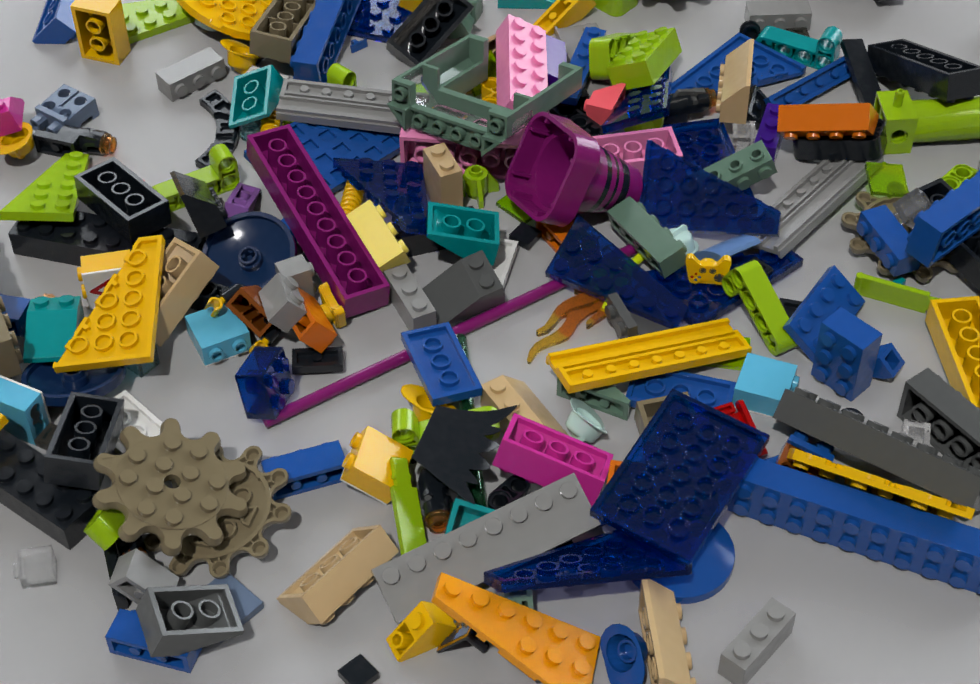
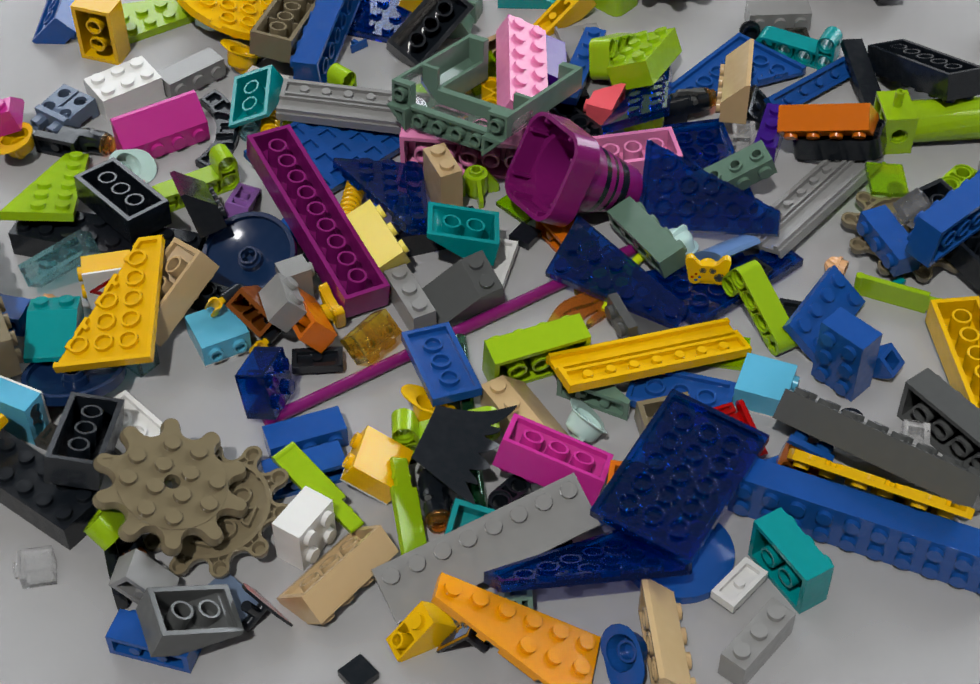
(58, 259): none -> clear light blue brick
(125, 87): none -> white brick
(138, 162): none -> light aqua piece
(162, 126): none -> dark pink slope
(255, 612): none -> black shield
(304, 528): none -> white brick
(306, 430): none -> blue brick
(306, 473): none -> lime piece
(371, 337): none -> clear yellow brick
(525, 350): none -> lime brick
(738, 584): none -> white plate
(791, 560): none -> teal brick
(839, 262): none -> light nougat plate

